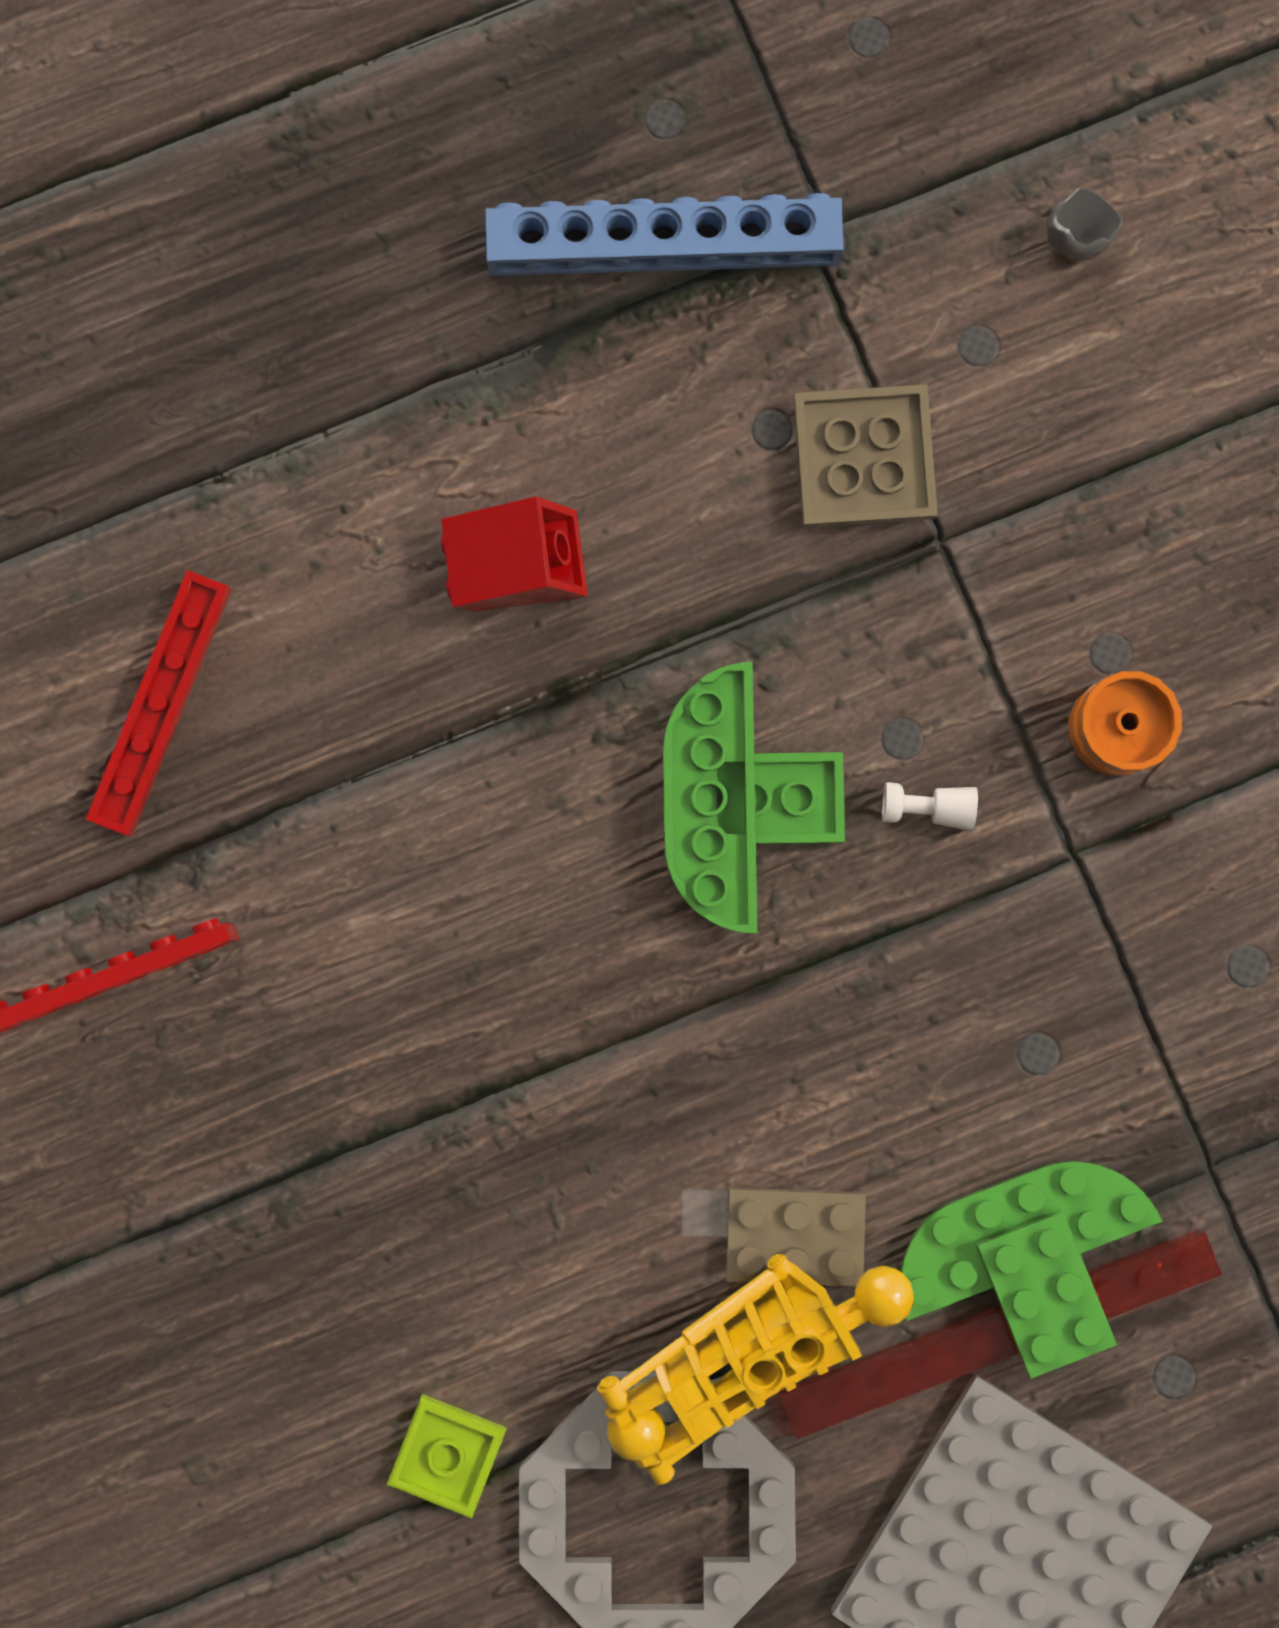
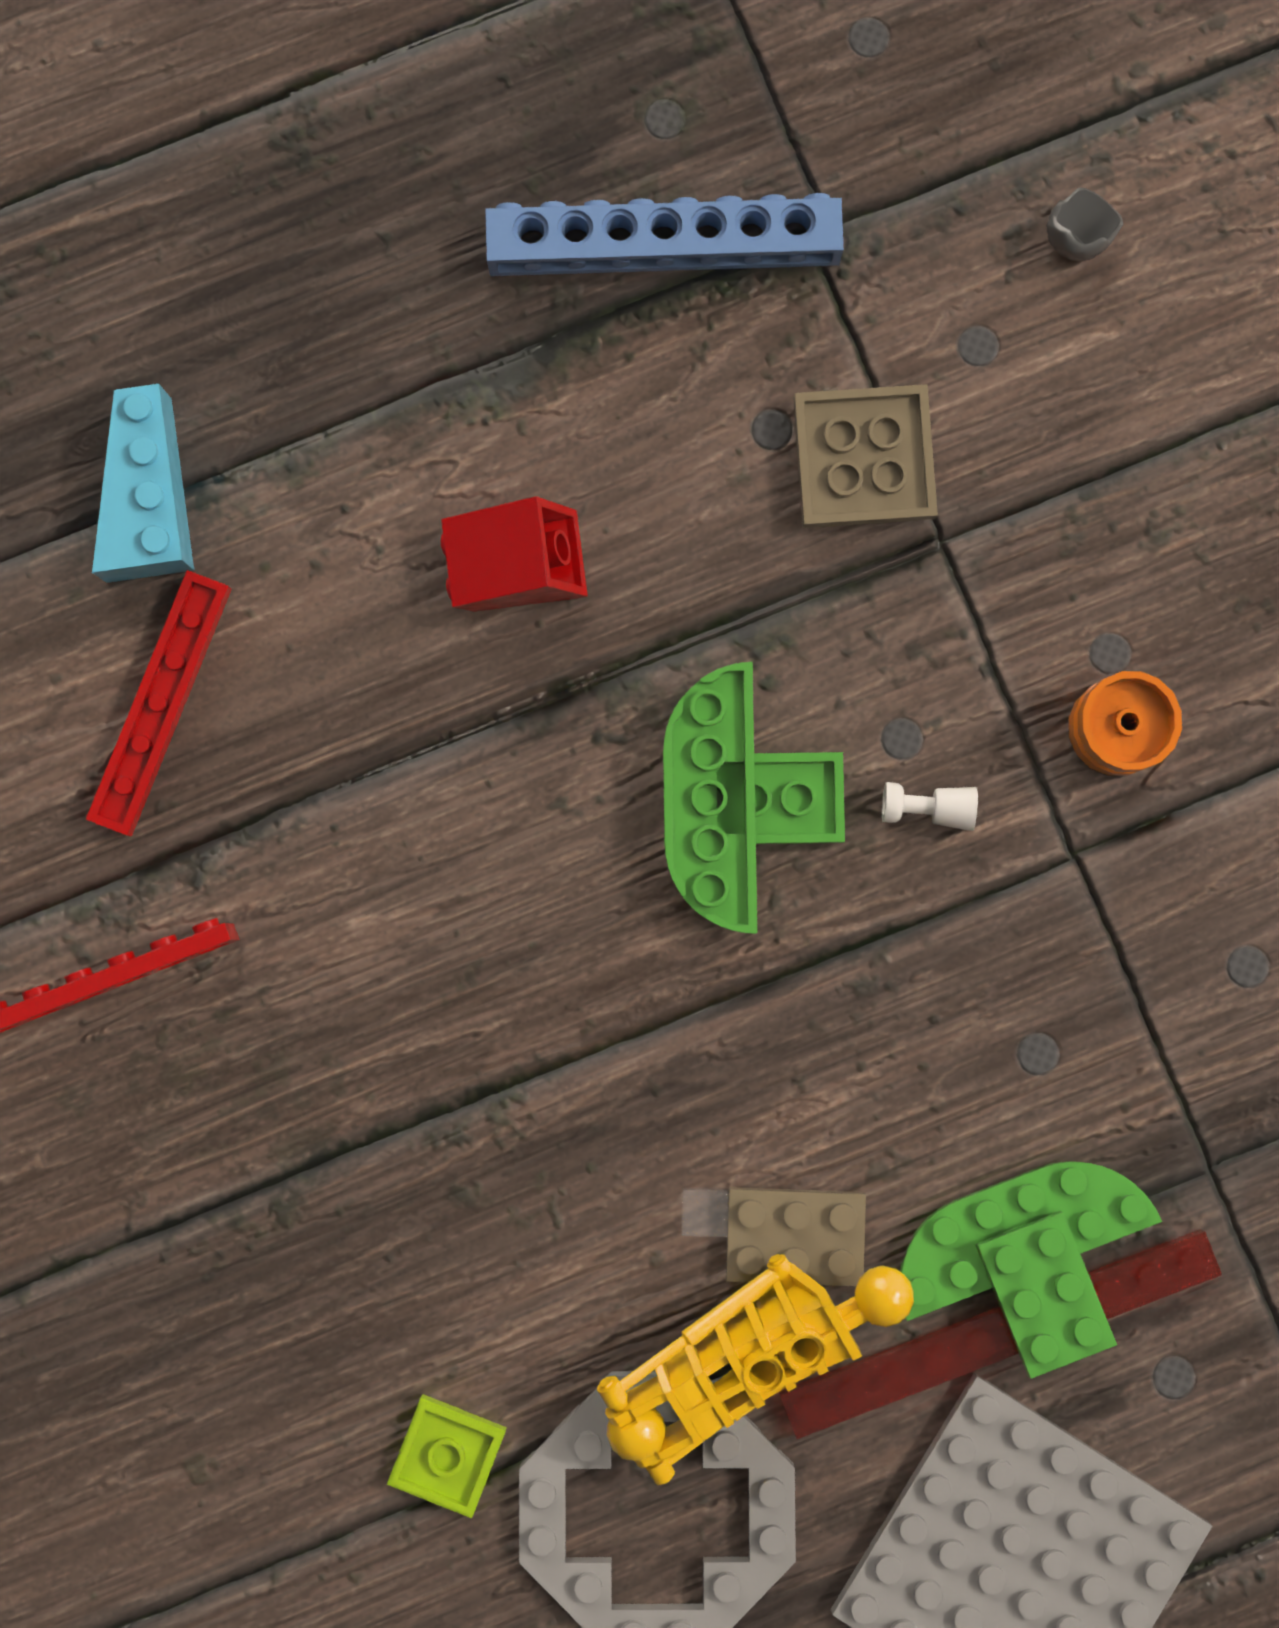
(142, 495): none -> medium azure wedge

